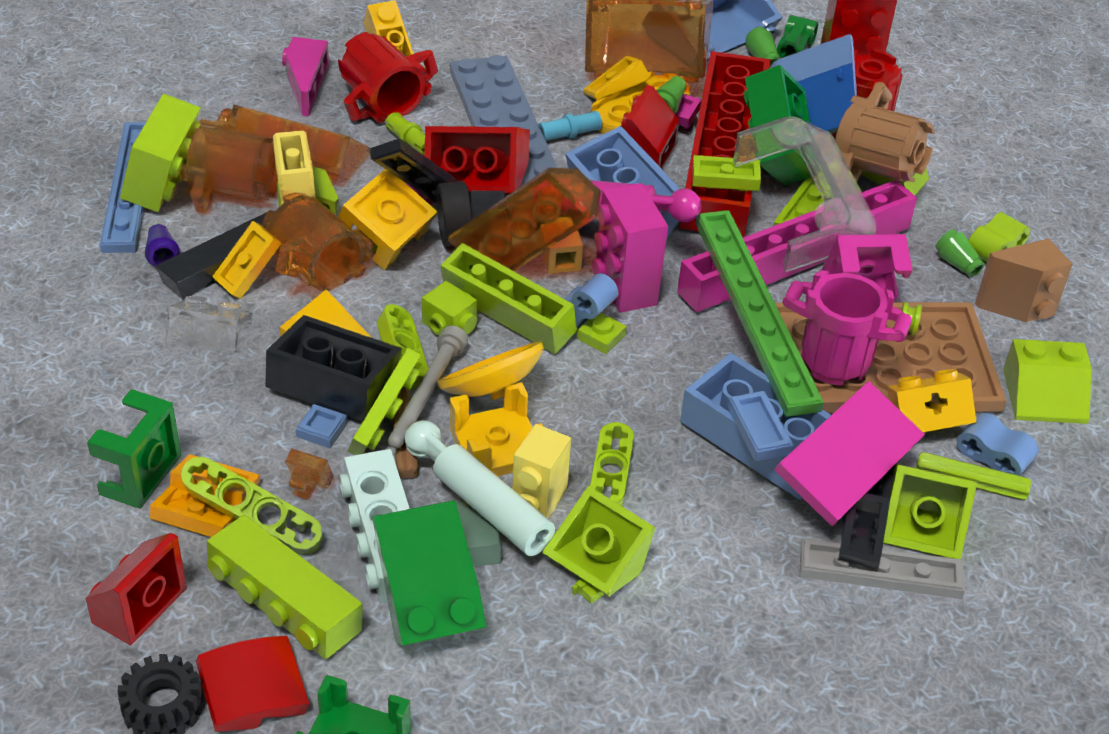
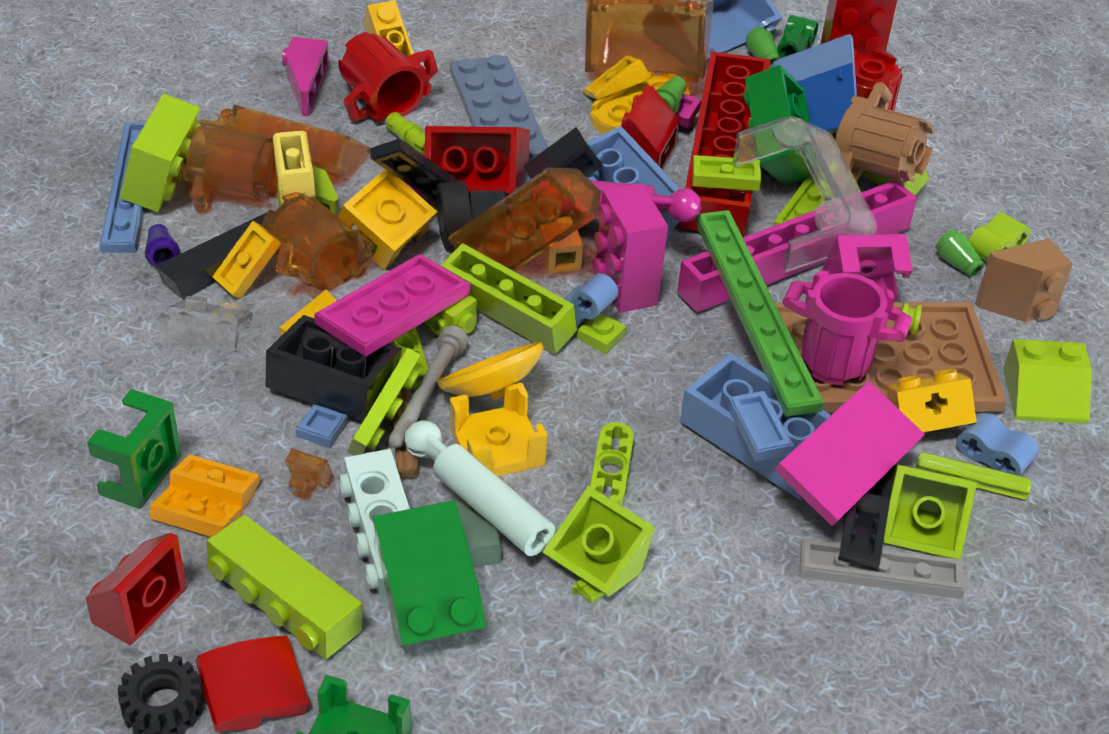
(255, 501): lime beam -> none
(392, 304): none -> dark pink tile
(542, 468): light yellow brick -> none
(567, 152): none -> black hinge
(571, 125): medium azure pin -> none

